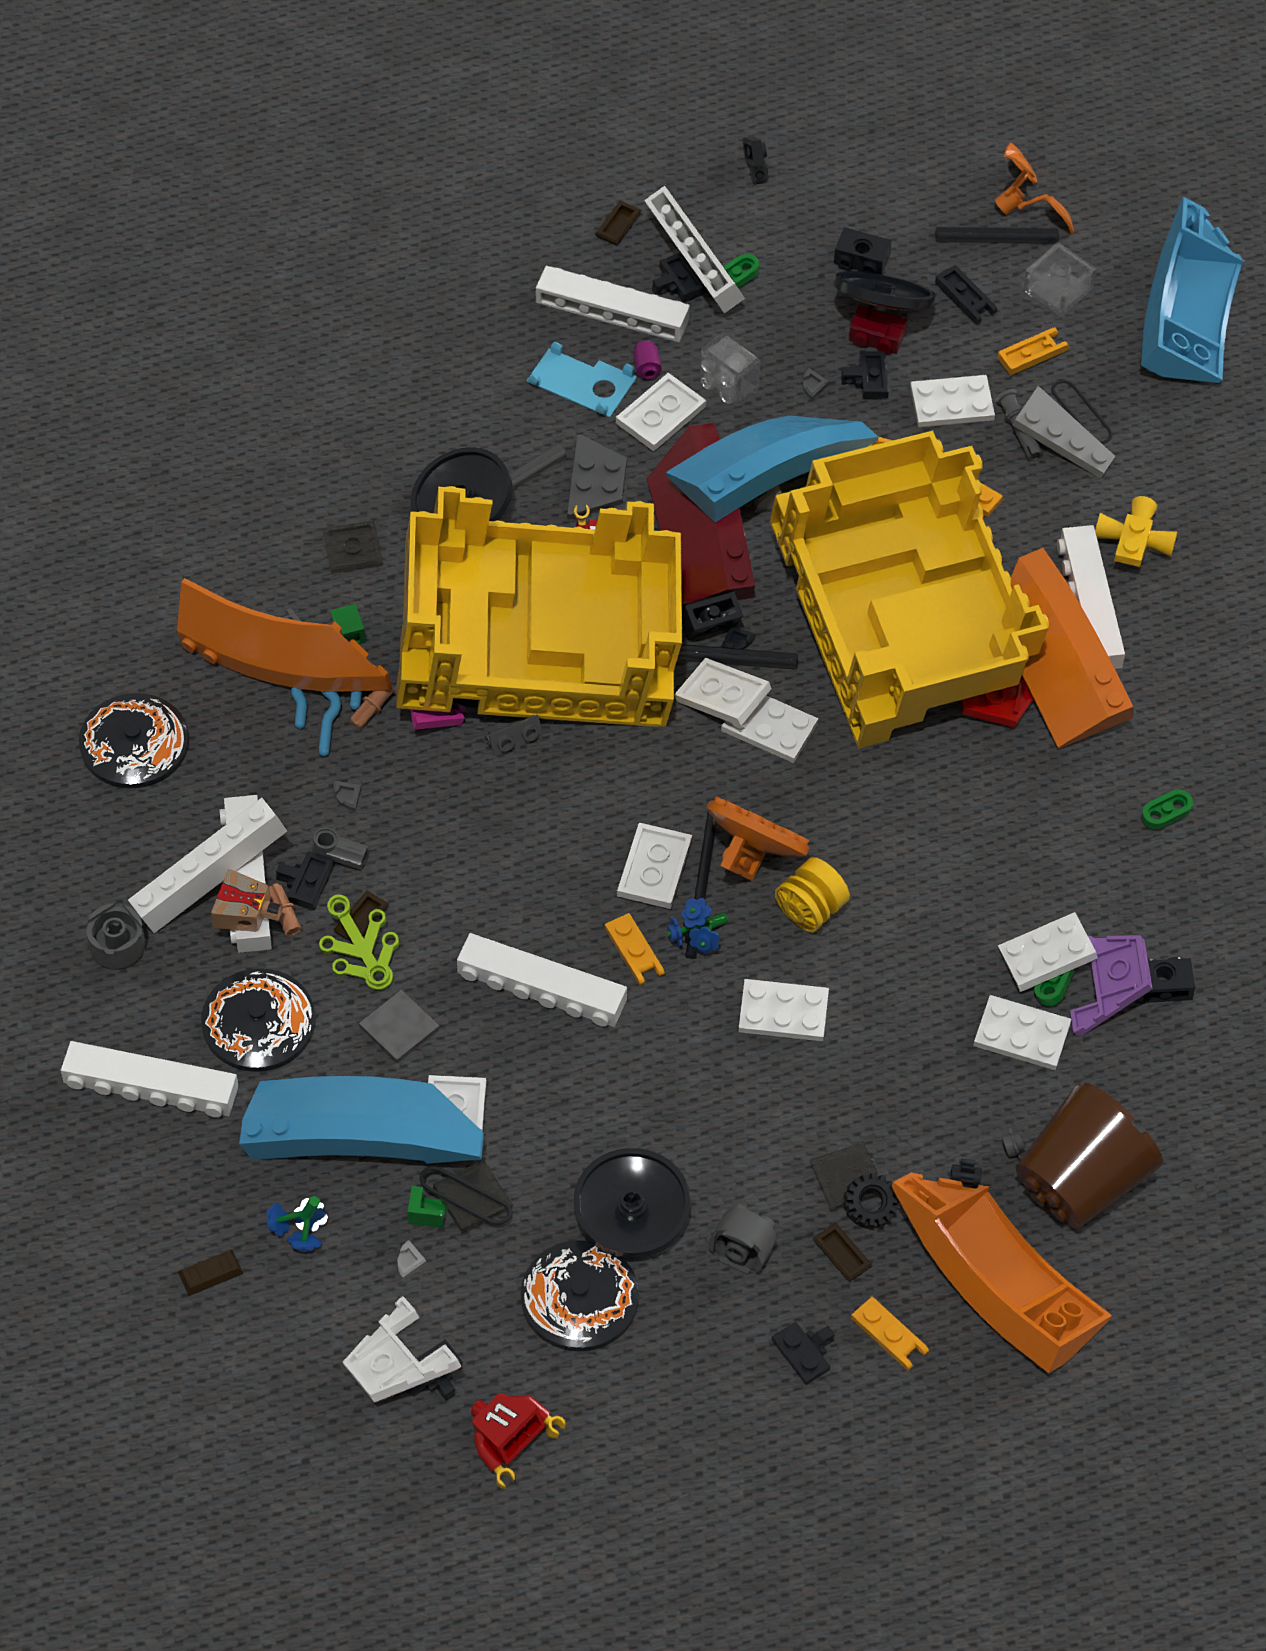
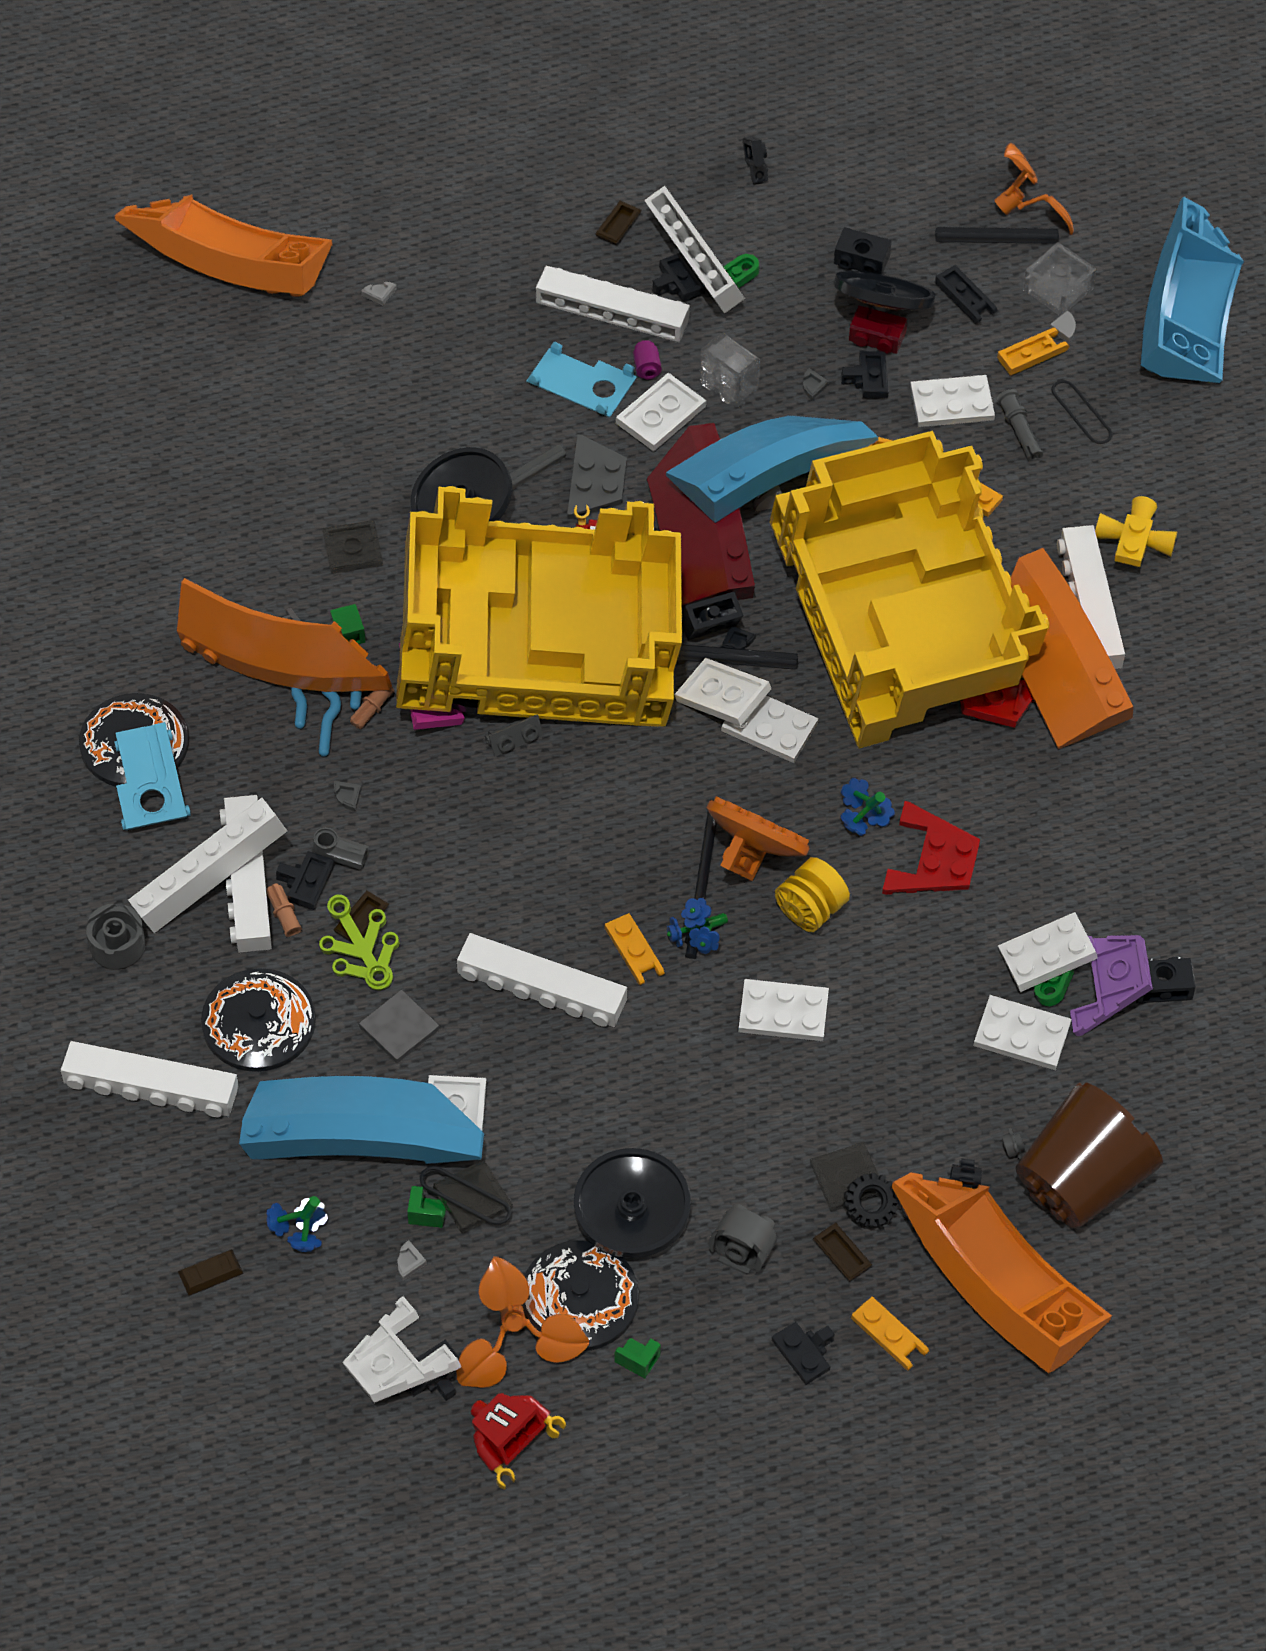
(148, 767): none -> medium azure piece
(227, 246): none -> orange slope
(243, 904): torso -> none
(379, 293): none -> light grey tile
(506, 1290): none -> orange plant
(638, 1357): none -> green panel
(654, 865): white plate -> none
(877, 808): none -> blue plant
(945, 859): none -> red wing
(1058, 430): light grey wing -> none
(1065, 325): none -> light grey tile
(1165, 810): green plate -> none

